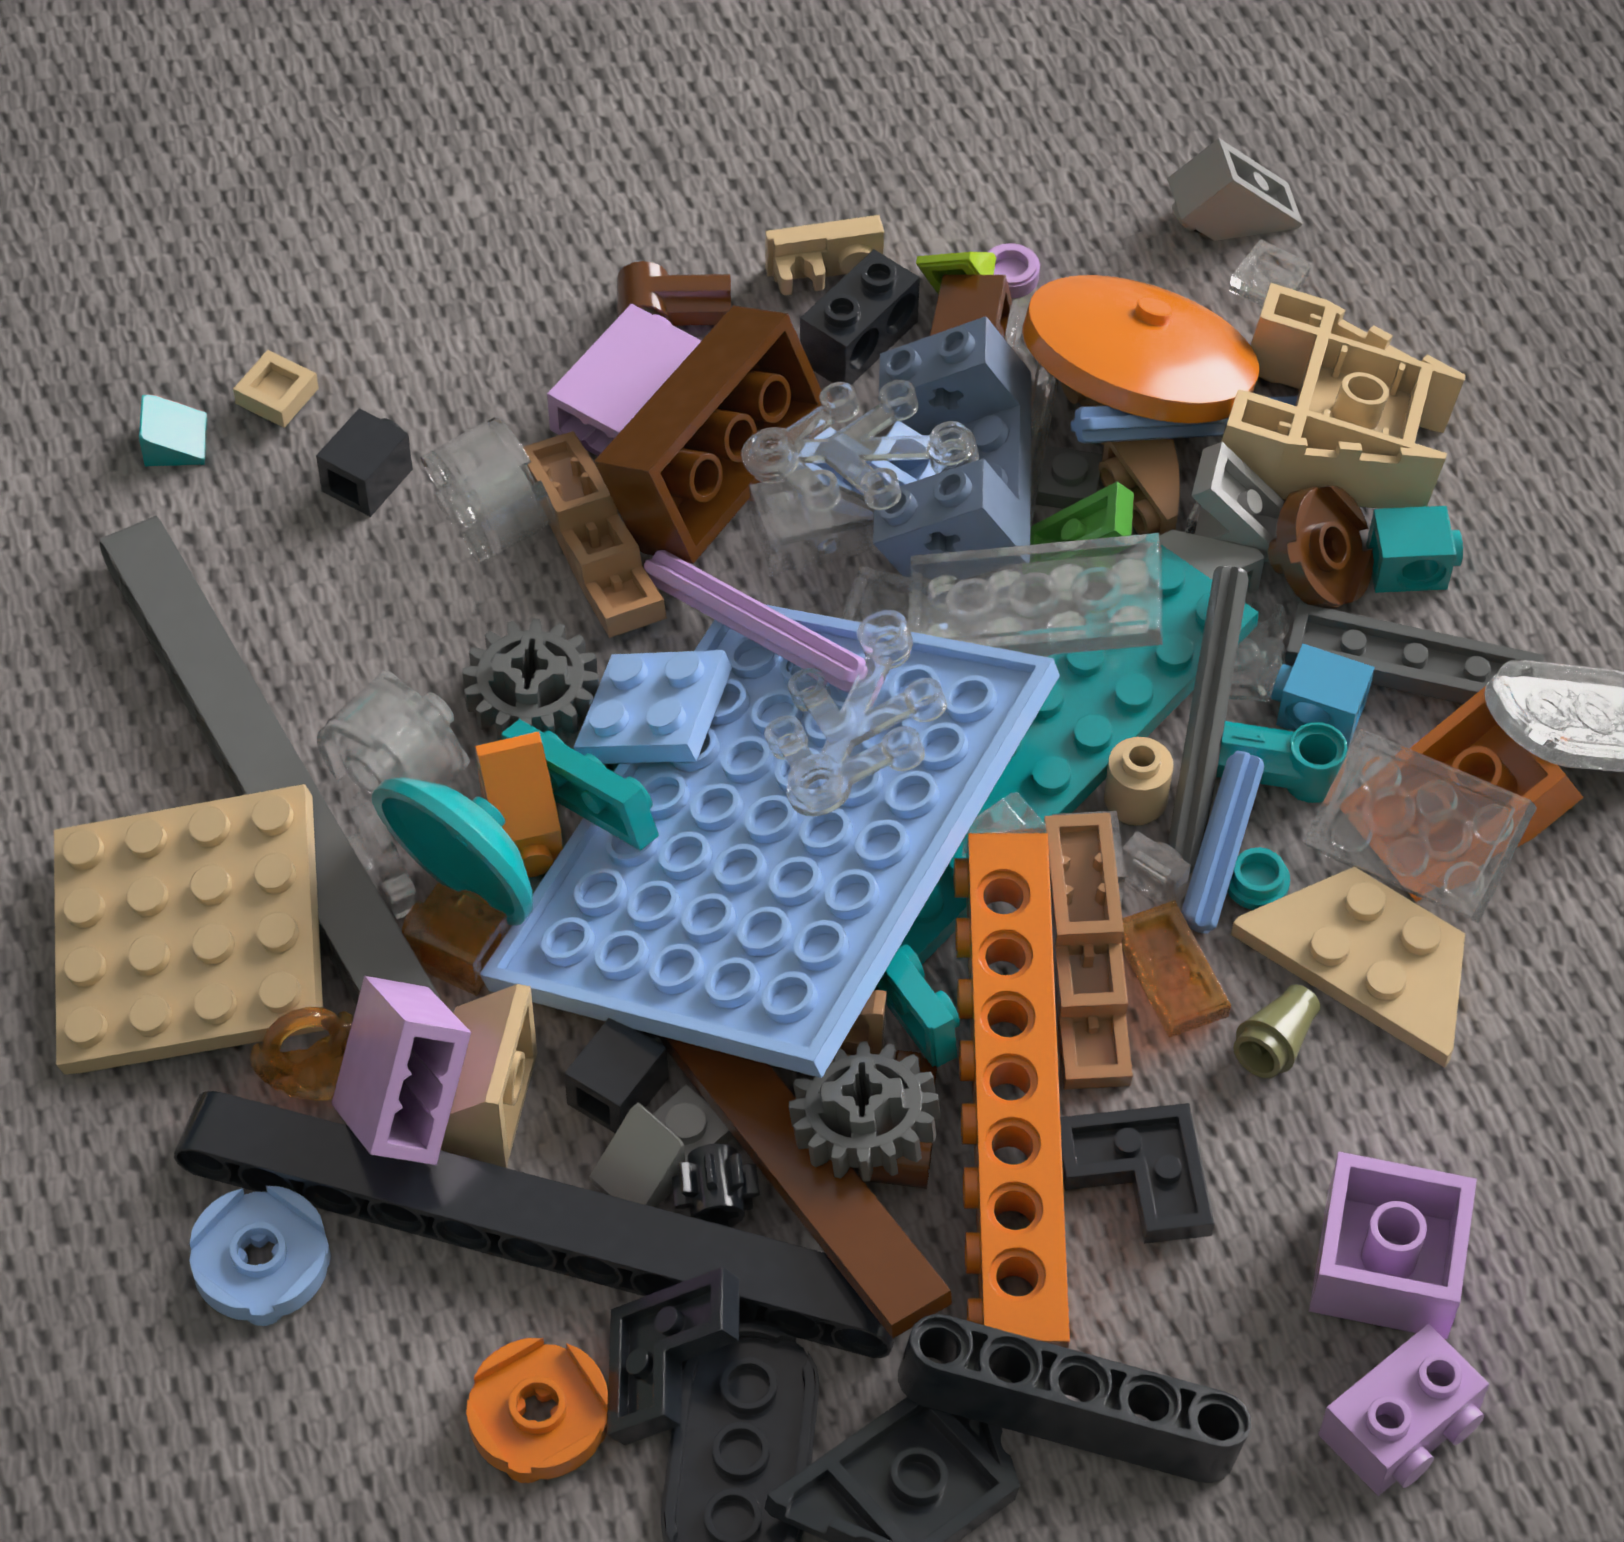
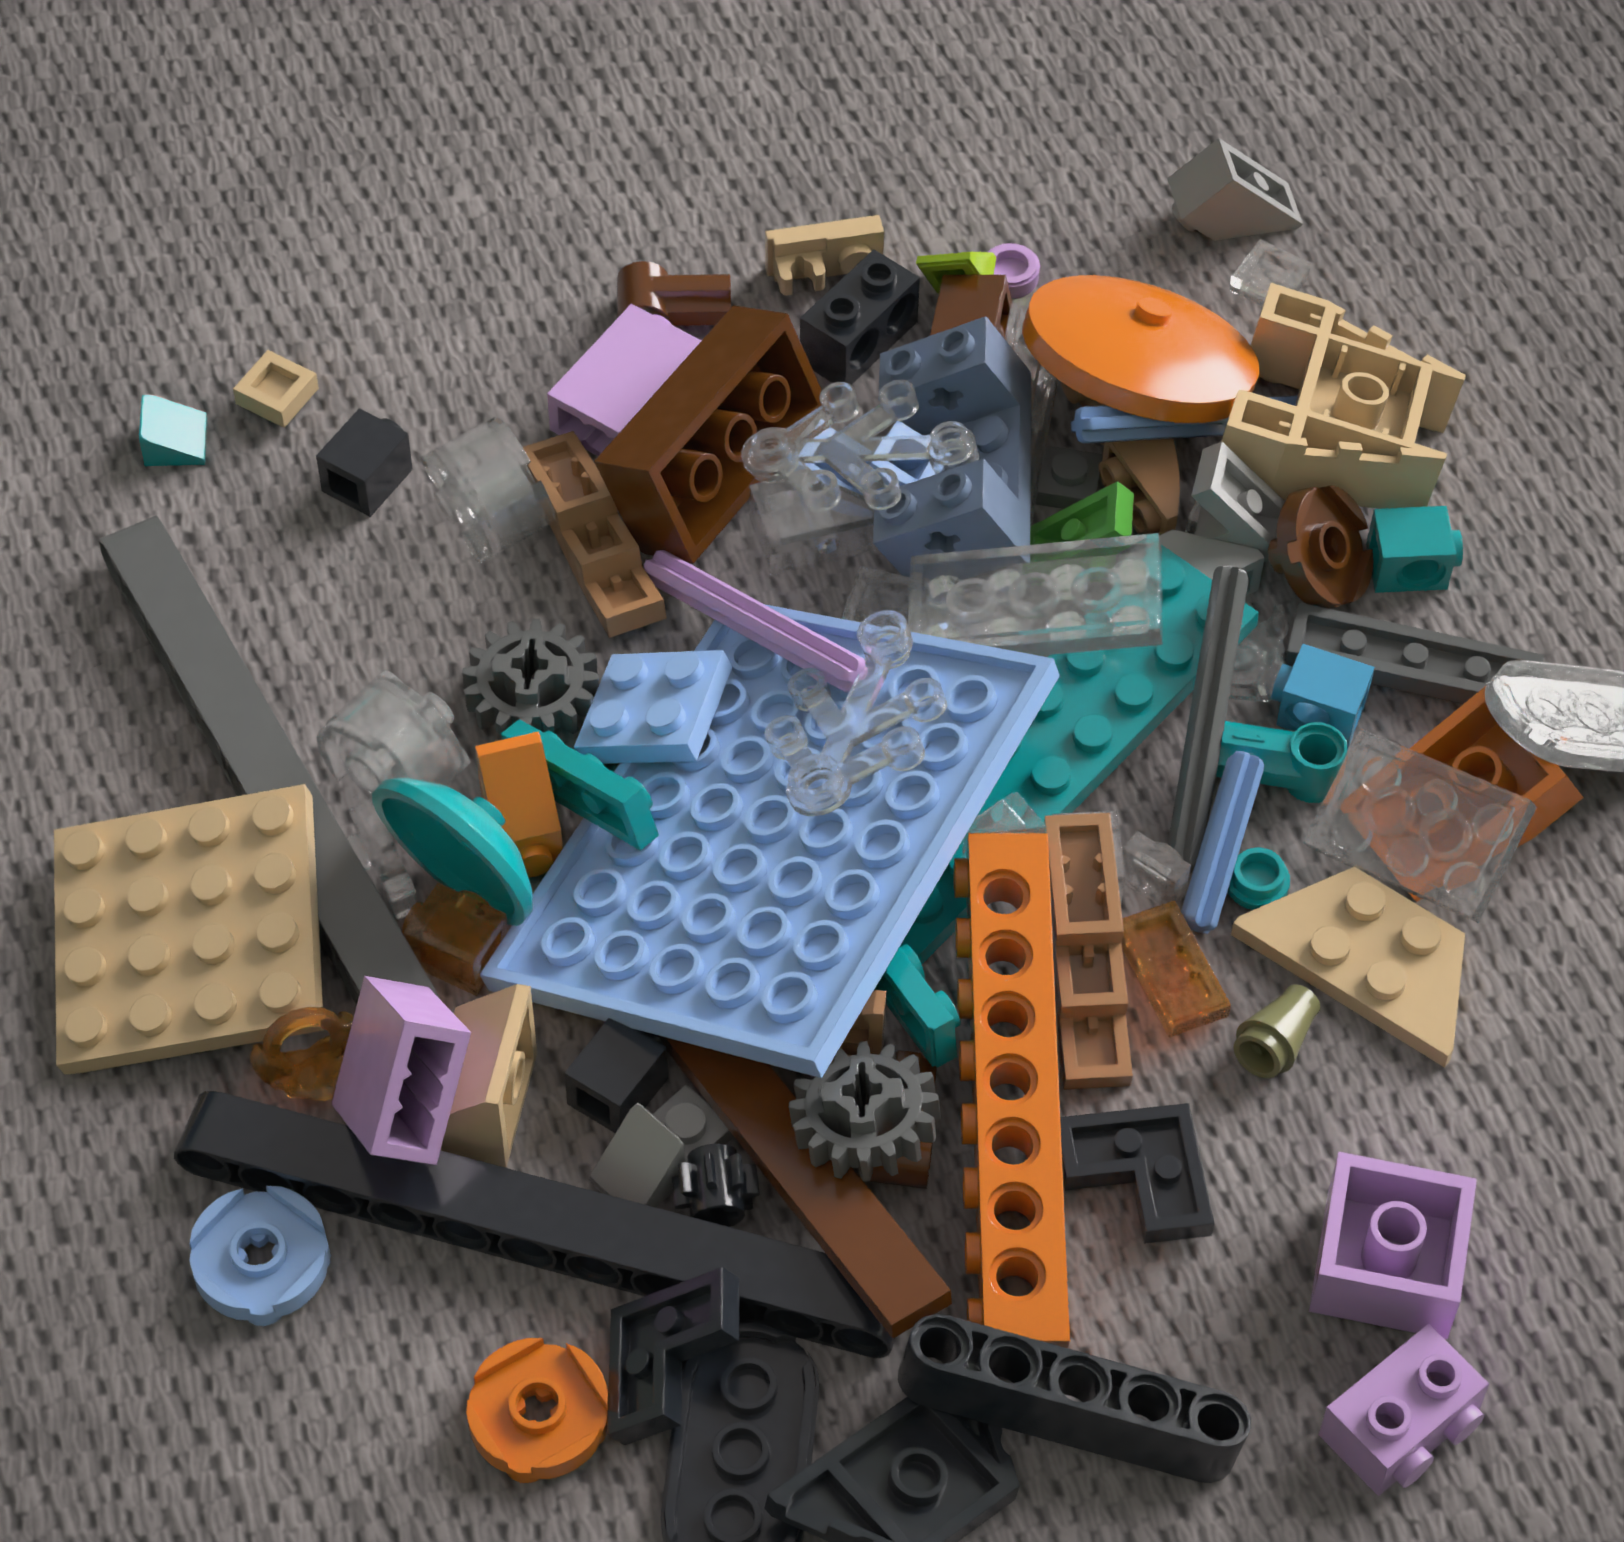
(1138, 780): tan brick -> none

